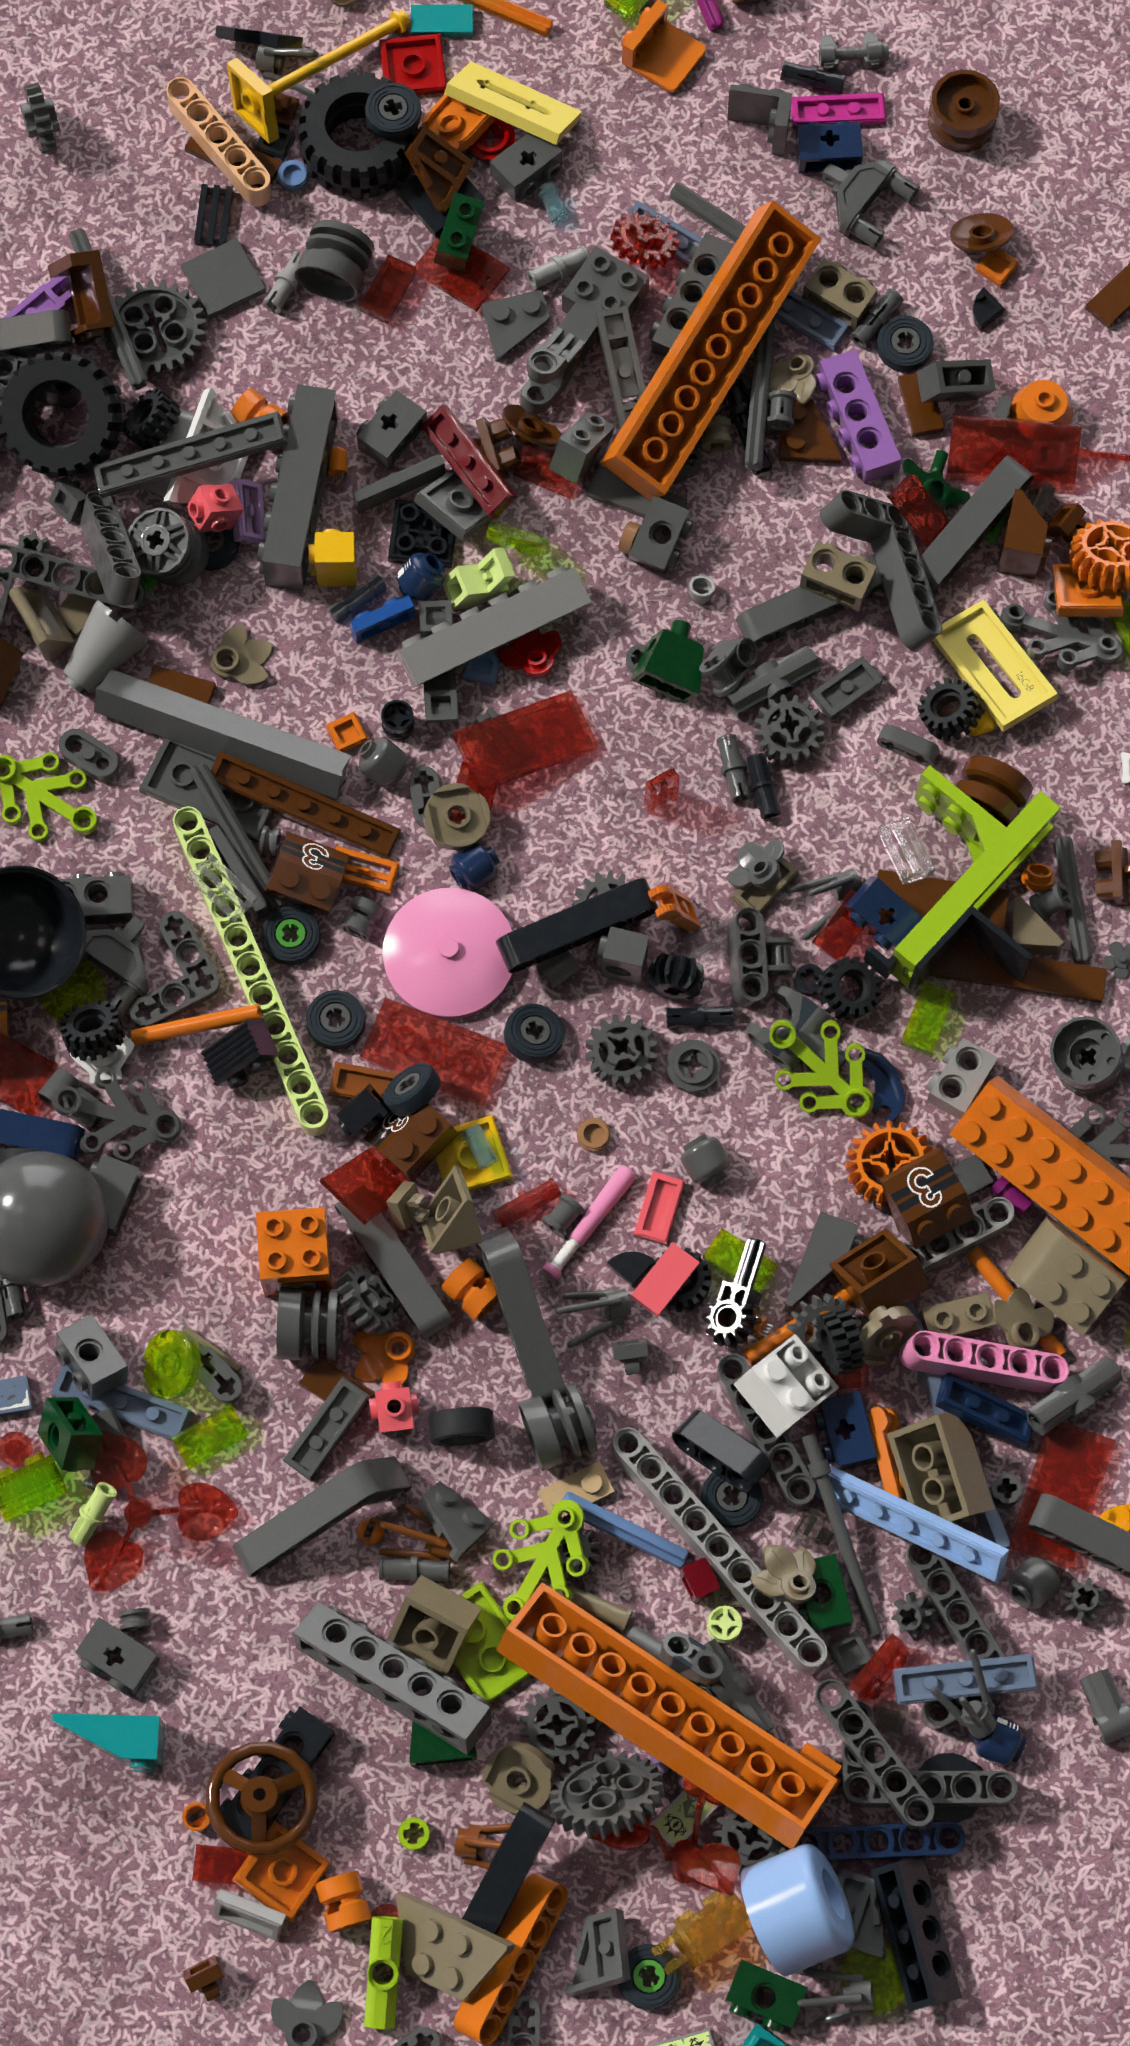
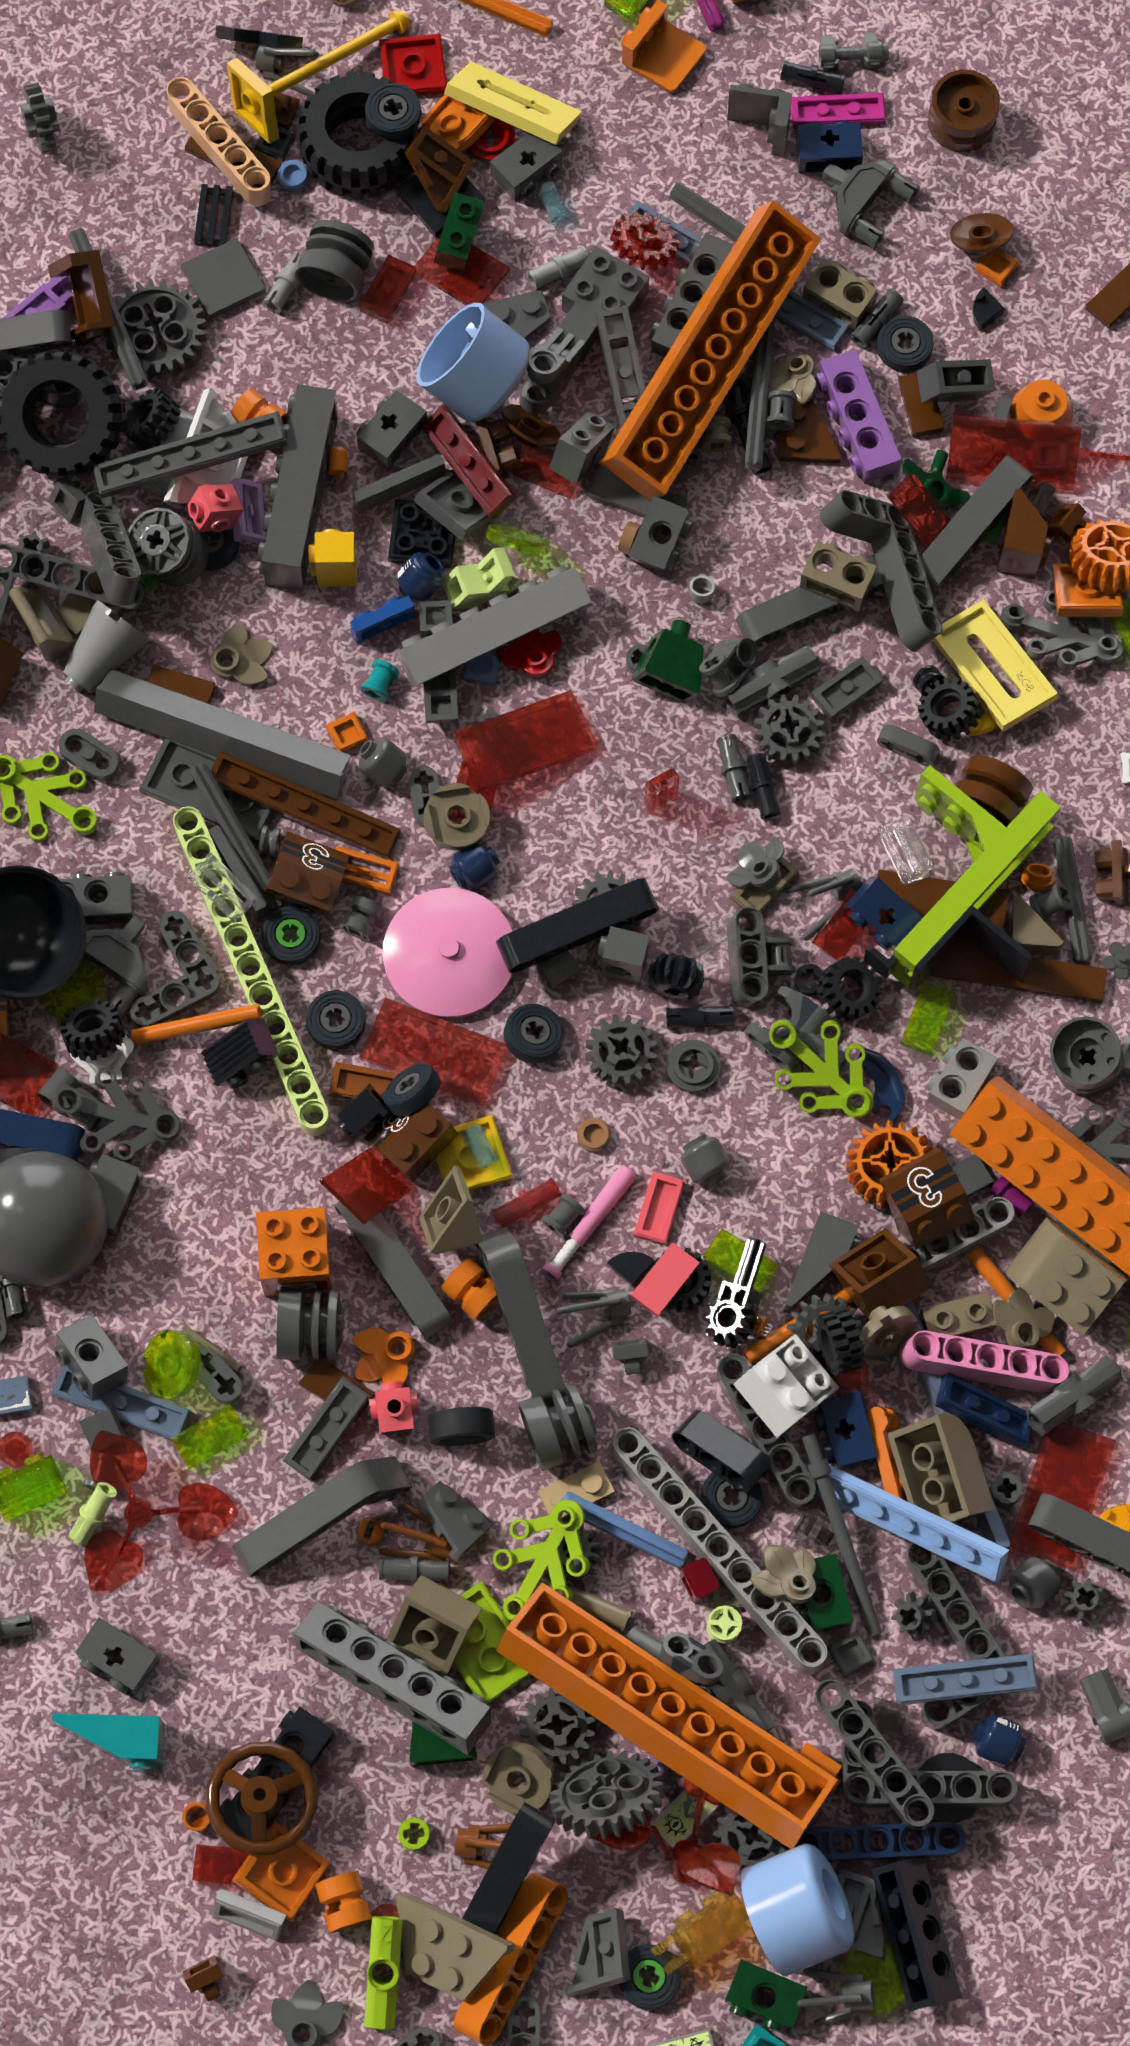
(70, 1433): dark green brick -> none
(135, 1619): dark grey bush -> none
(357, 598): dark grey axle -> none
(367, 1300): dark grey gear -> none
(379, 680): none -> teal bush
(397, 712): black wheel -> none
(406, 1206): dark tan tile -> none
(448, 20): teal tile -> none
(474, 363): none -> light blue piece
(674, 907): orange hinge -> none
(872, 1678): clear red plate -> none
(926, 677): none -> black bush
(975, 1714): dark grey plant -> none

